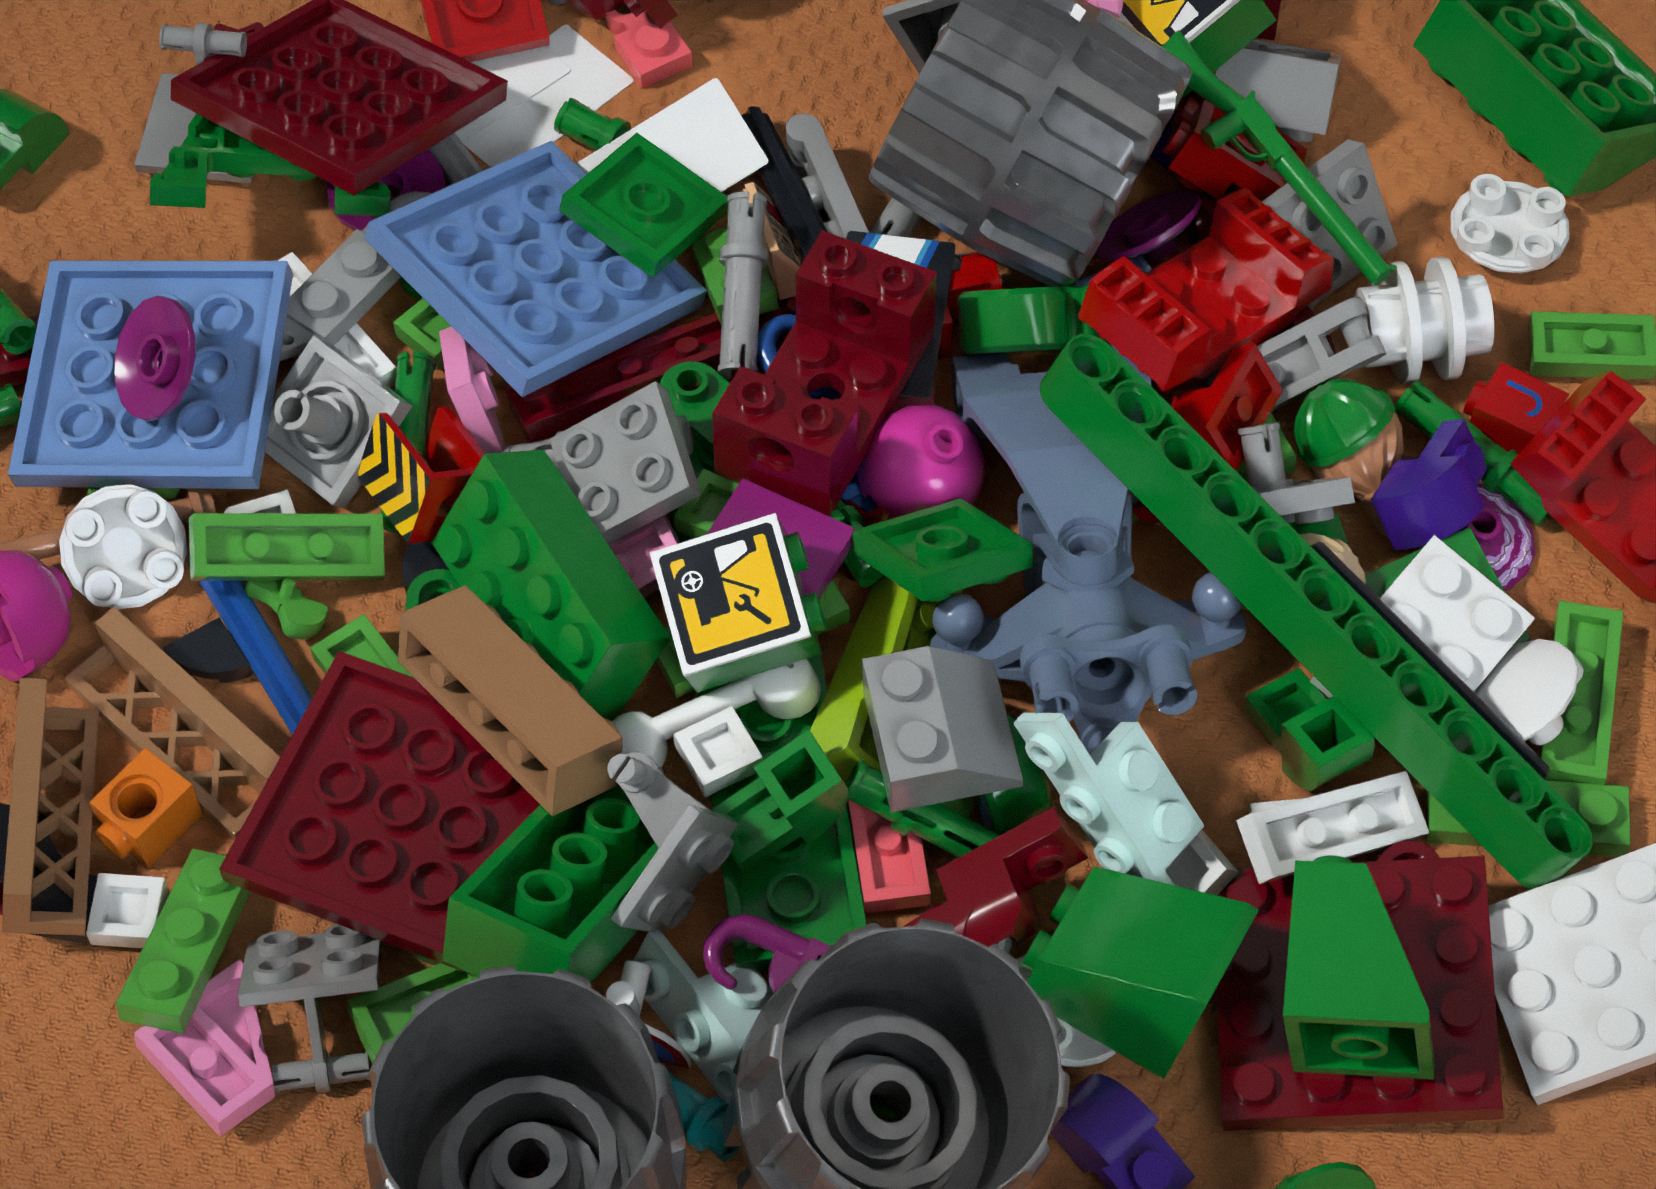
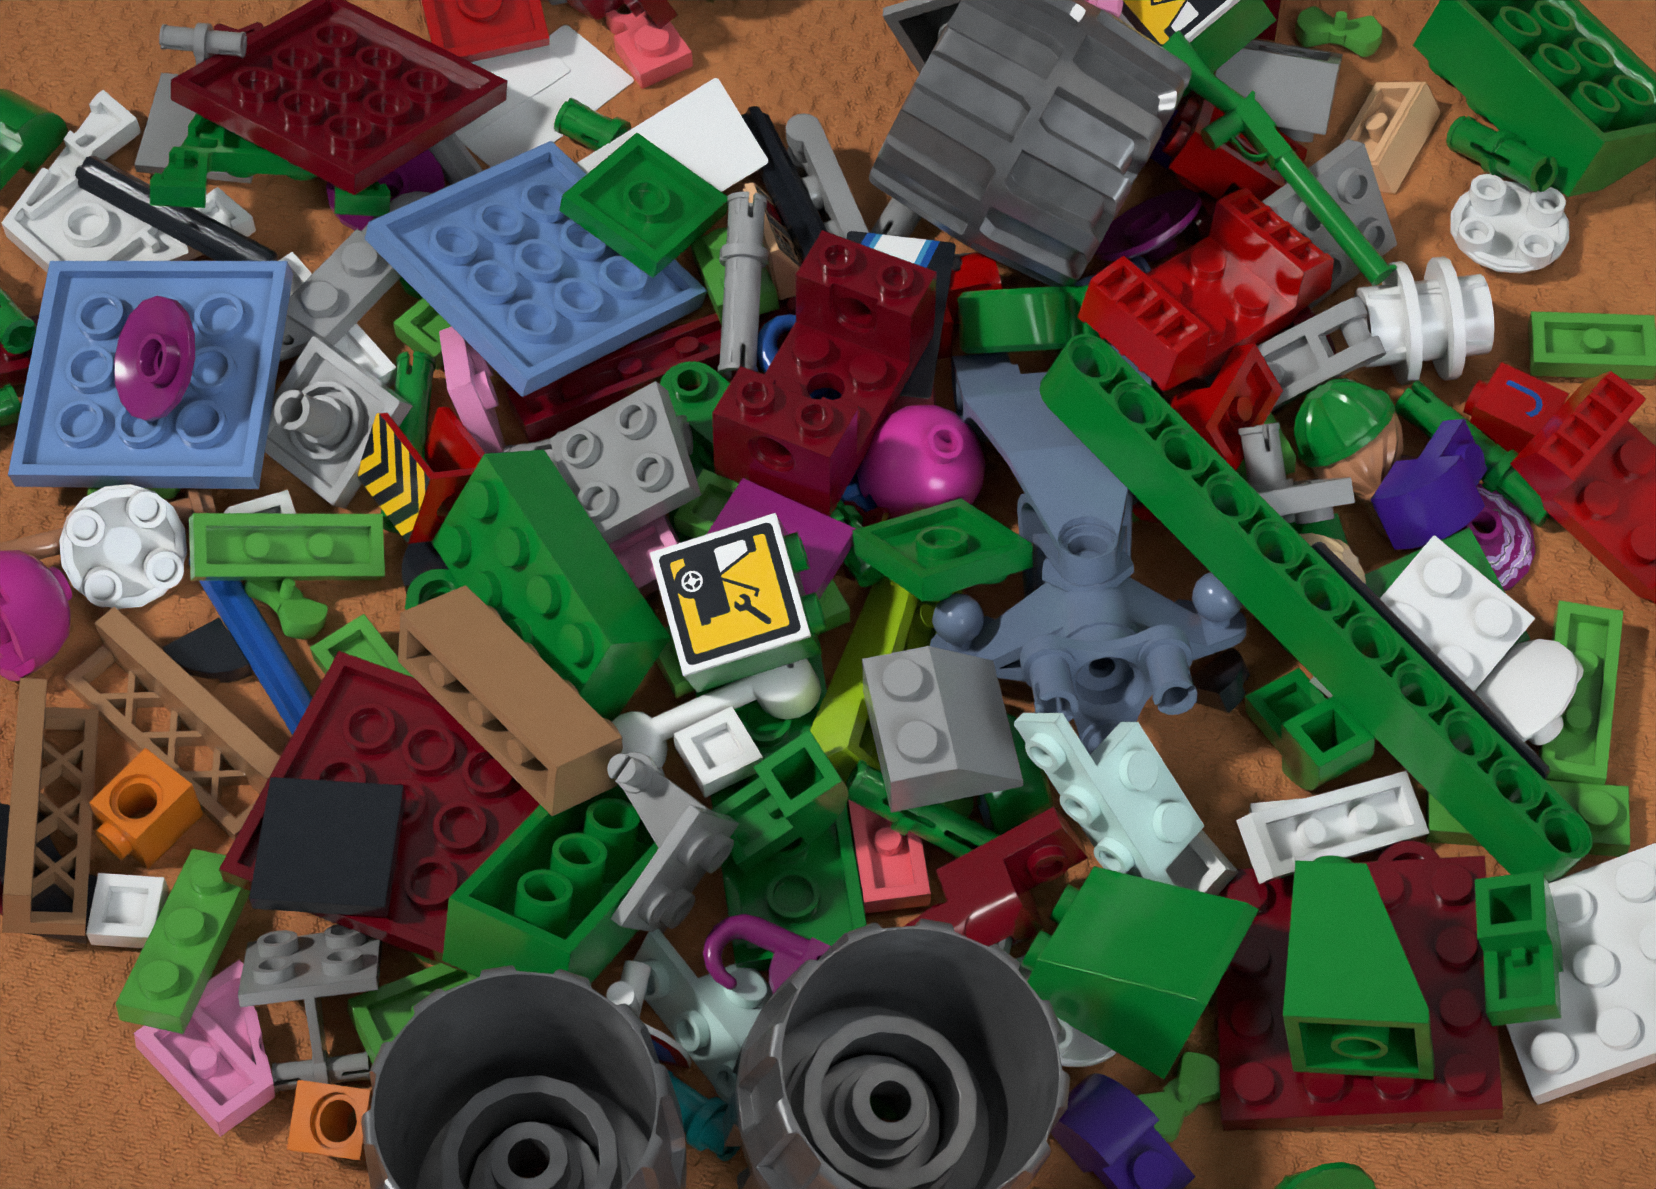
(69, 224): none -> white wing
(181, 223): none -> black axle
(322, 1118): none -> orange brick
(328, 847): none -> black tile
(1194, 1085): none -> bright green piece
(1222, 681): none -> black tile
(1318, 28): none -> bright green piece
(1394, 128): none -> light nougat slope
(1502, 153): none -> green pin
(1519, 948): none -> green brick

